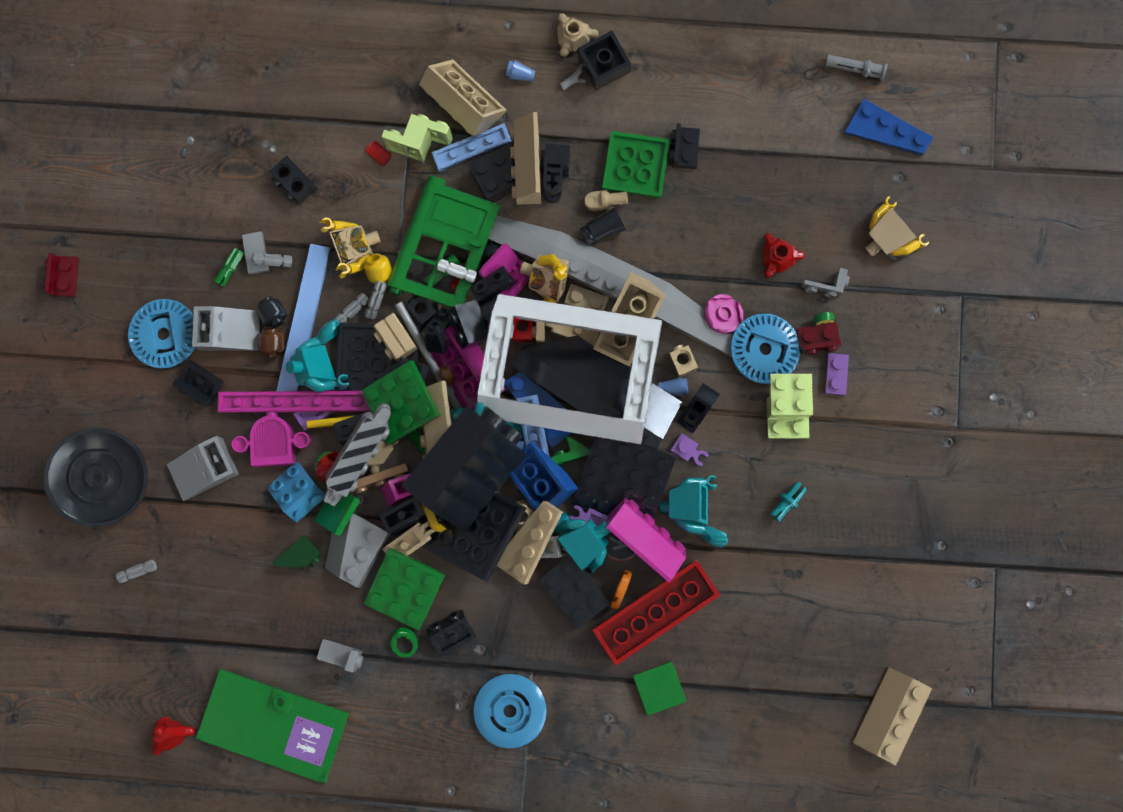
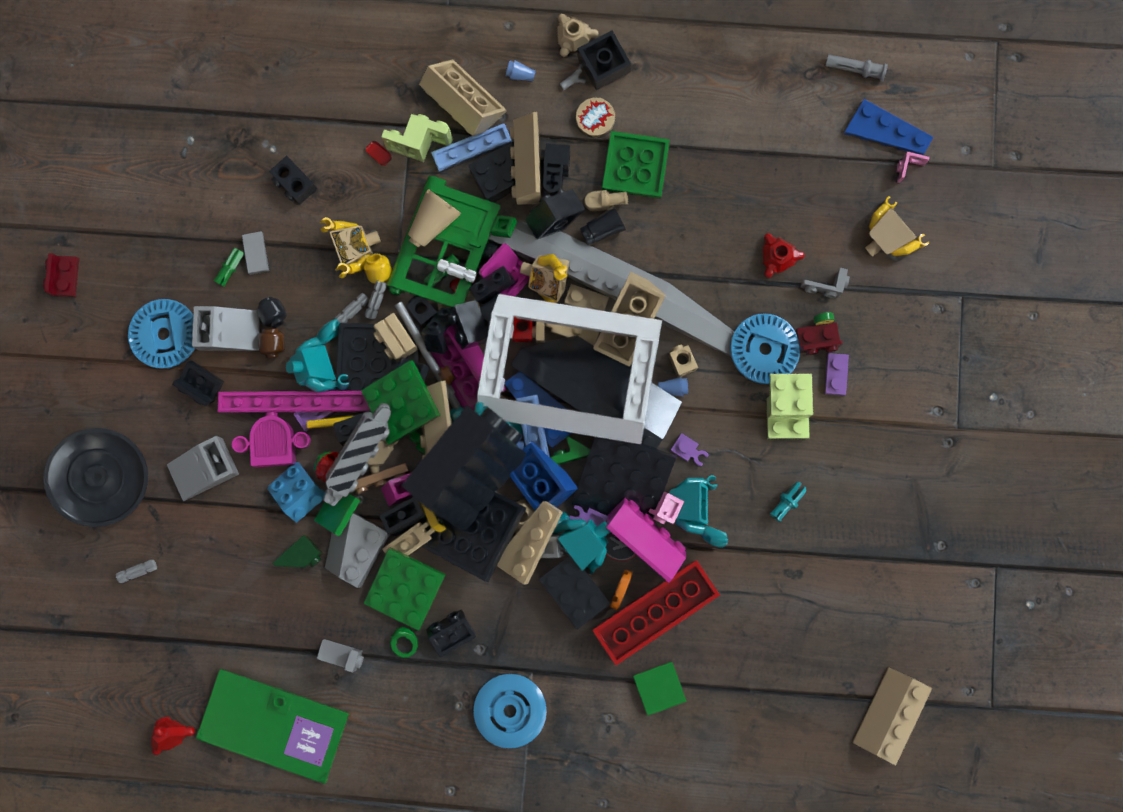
(271, 259): light grey axle -> none
(305, 310): light blue tile -> none
(431, 219): none -> tan cone
(503, 226): none -> green tile
(554, 213): none -> black brick
(595, 117): none -> tile
(667, 509): none -> bright pink bracket
(685, 148): black bracket -> none
(698, 408): black slope -> none
(723, 314): dark pink tile -> none
(902, 165): none -> bright pink bracket

